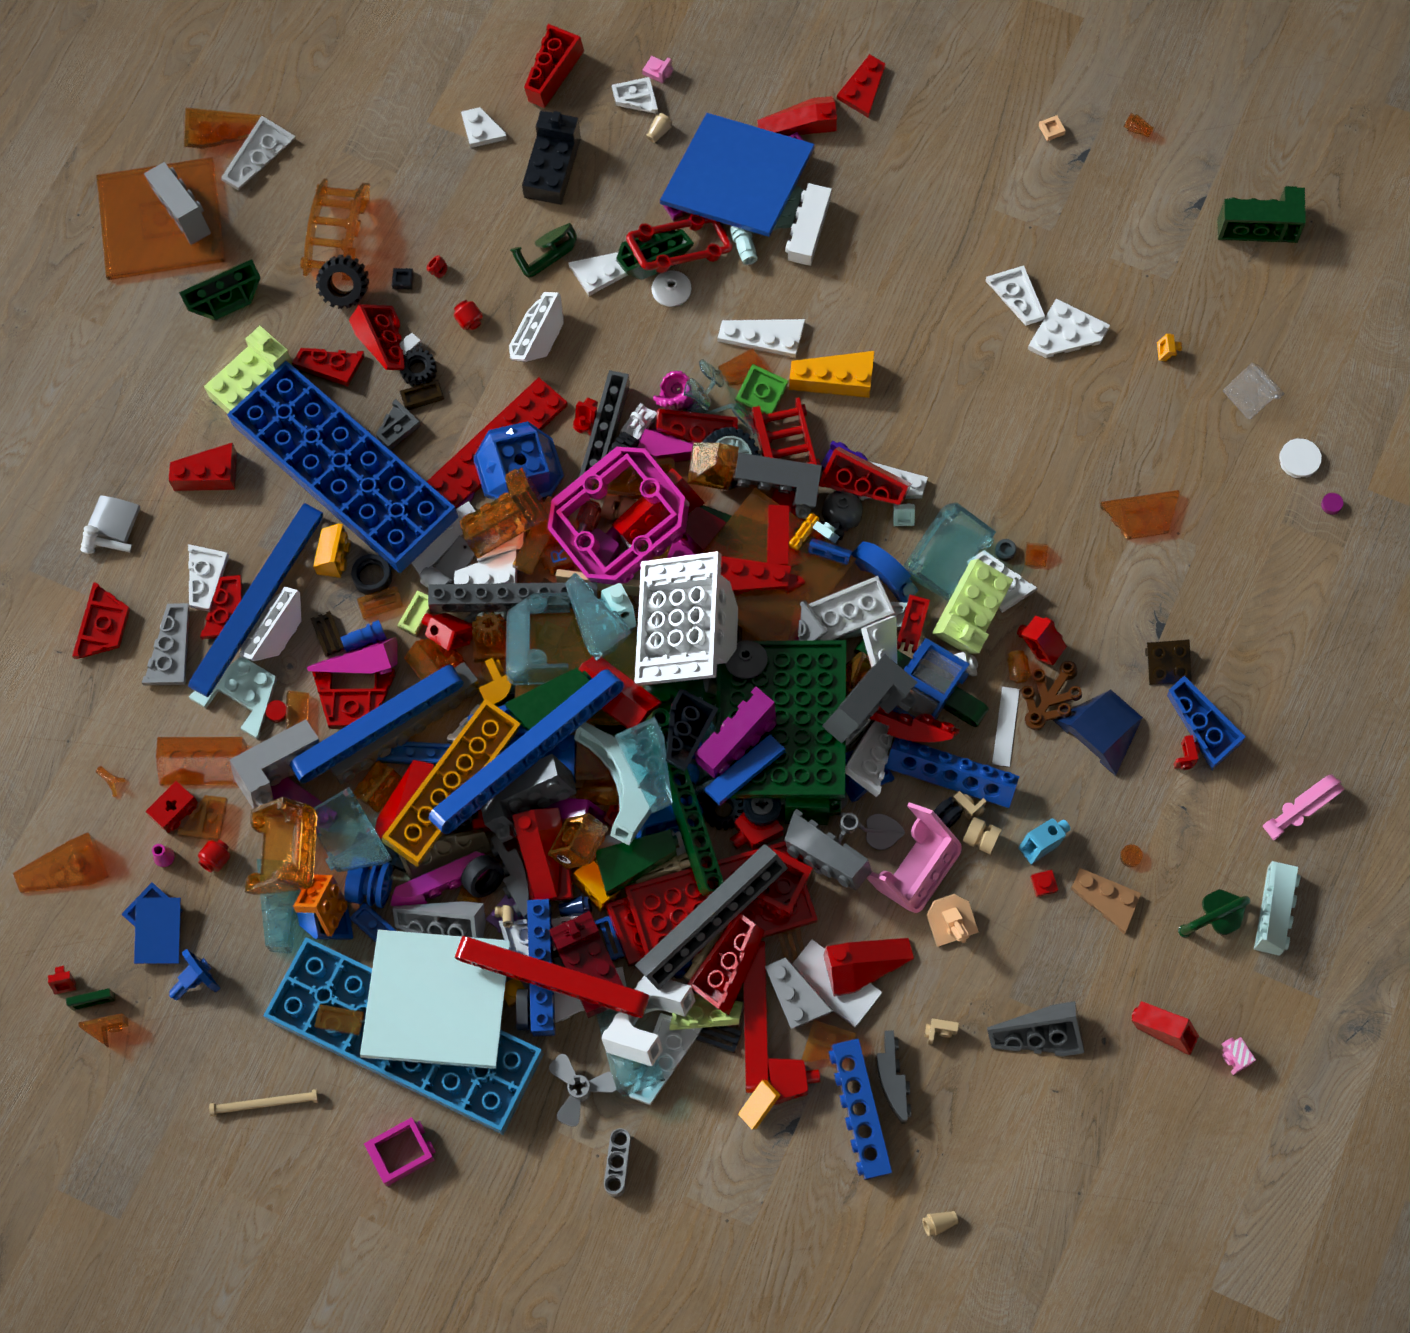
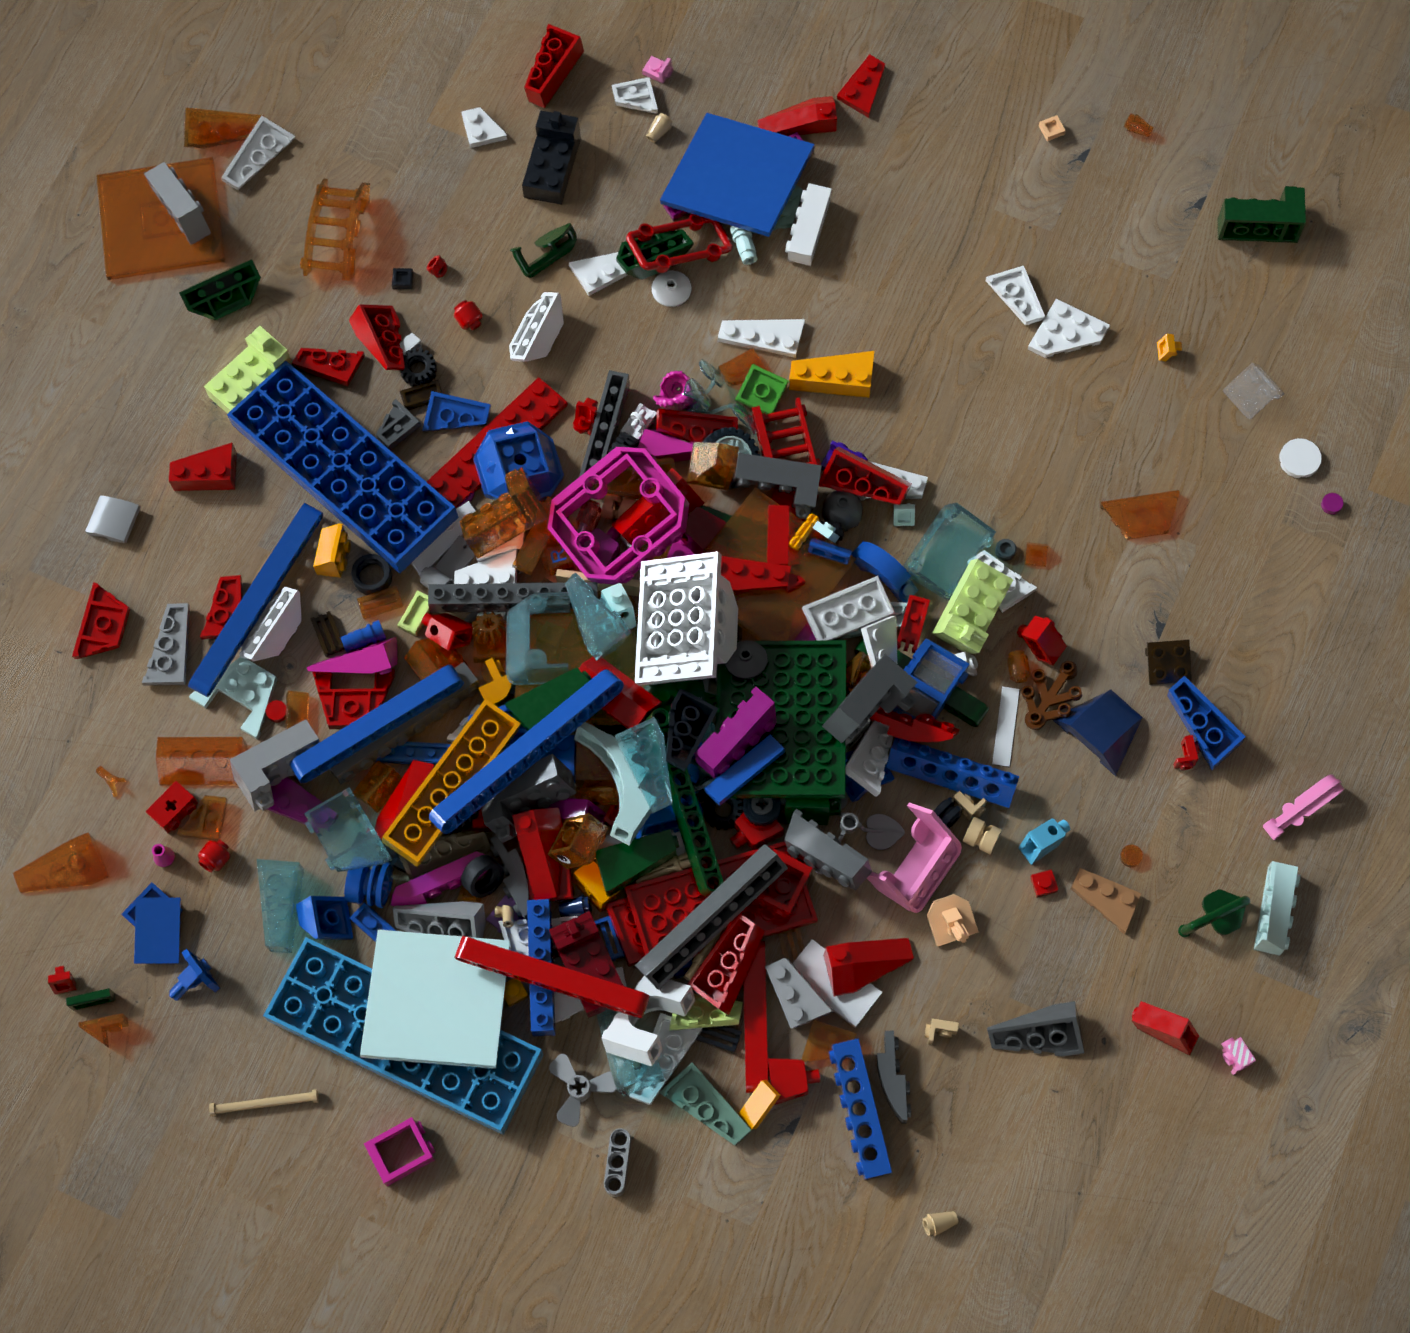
(90, 541): white piece -> none
(205, 570): white wing -> none
(287, 846): clear orange windscreen -> none
(325, 900): orange bracket -> none
(333, 294): black tyre -> none
(339, 1019): clear orange tile -> none
(454, 412): none -> blue wing
(522, 1009): dark grey beam -> none
(703, 1101): none -> sand green wing
(810, 625): light grey tile -> none

